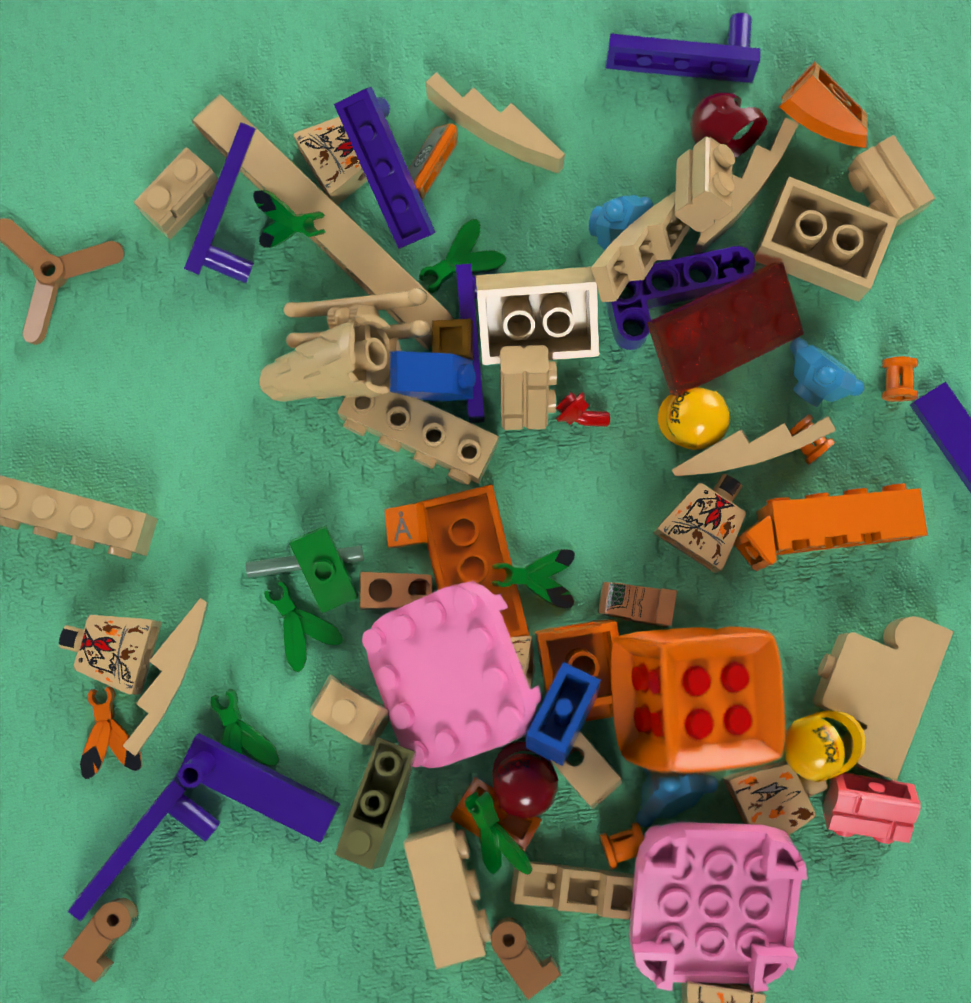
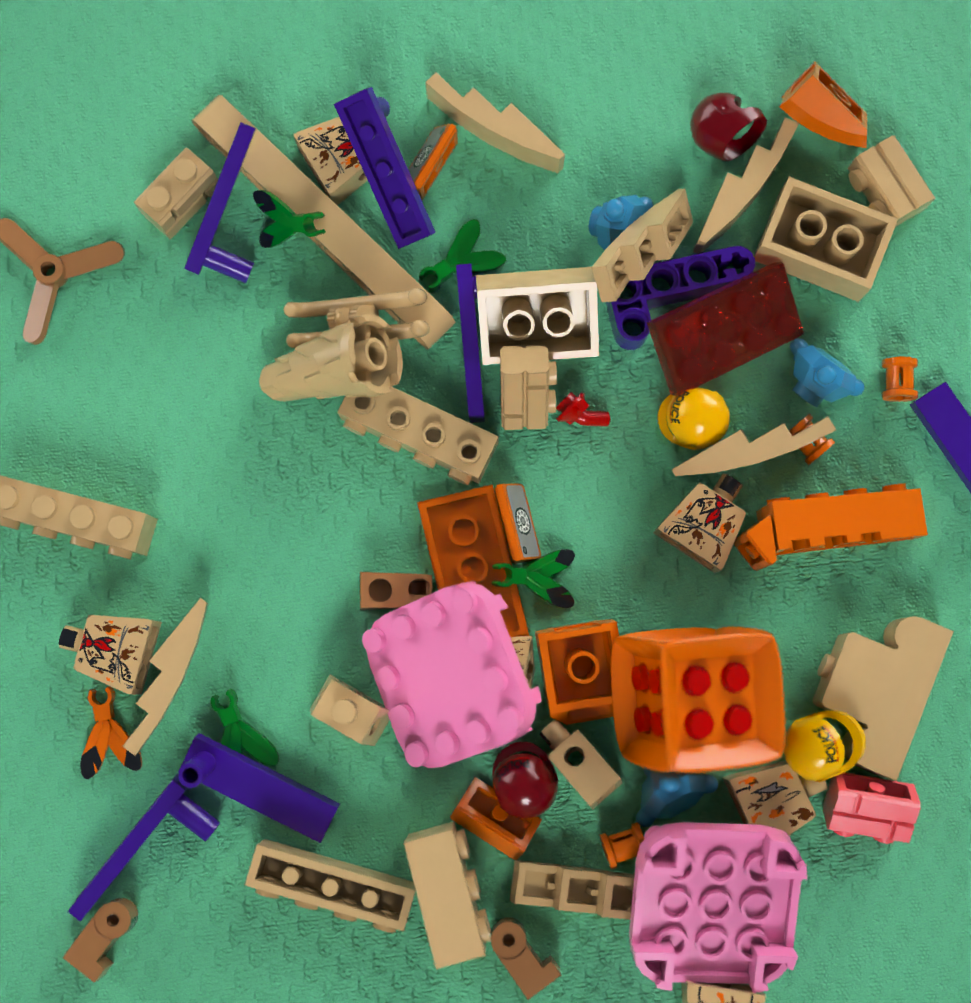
(290, 563): sand green bar -> none
(297, 624): green piece -> none
(324, 569): green plate -> none
(332, 885): none -> tan brick
(377, 806): olive slope -> none
(406, 525): orange tile -> none
(431, 376): blue slope -> none
(453, 337): pearl gold tile -> none
(494, 837): green piece -> none
(517, 523): none -> slope
(562, 713): blue brick -> none
(638, 603): medium nougat leg -> none
(689, 59): dark purple piece -> none
(704, 184): tan brick -> none

